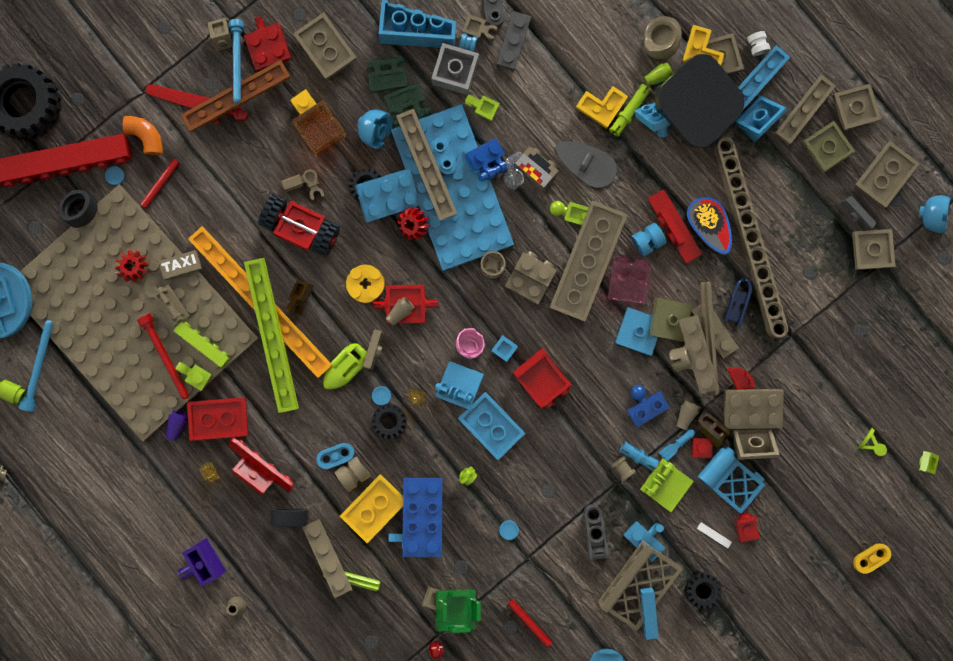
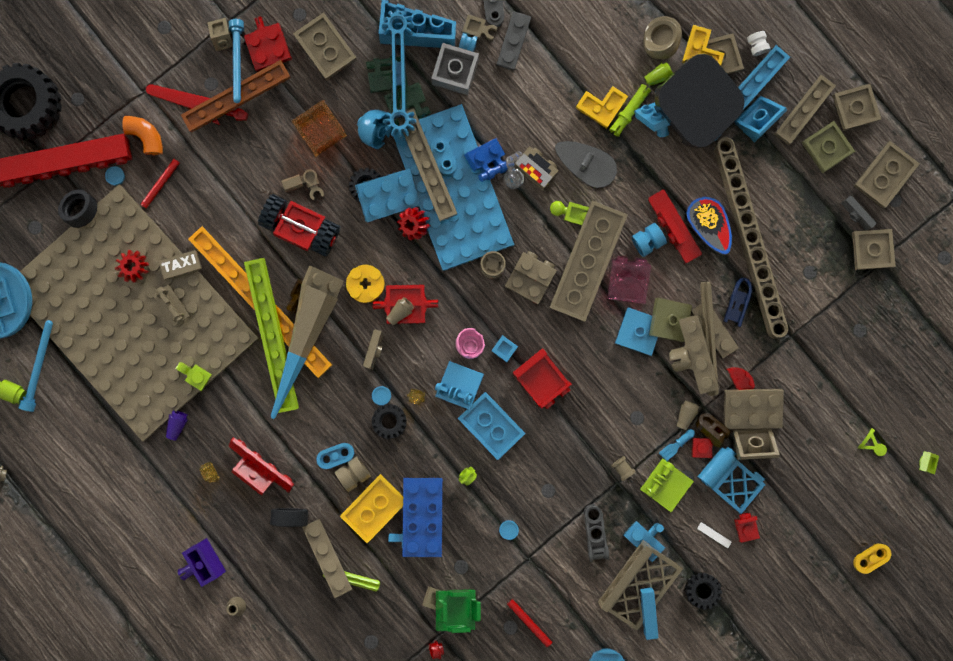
(147, 323): red piece -> none
(202, 344): lime piece -> none
(217, 419): red plate -> none
(302, 102): yellow brick -> none
(315, 305): none -> dark tan plate
(344, 367): lime piece -> none
(398, 71): none -> dark azure arm
(485, 107): lime plate -> none
(639, 456): dark azure pin -> none
(647, 407): blue plate -> none
(936, 213): dark azure cylinder -> none

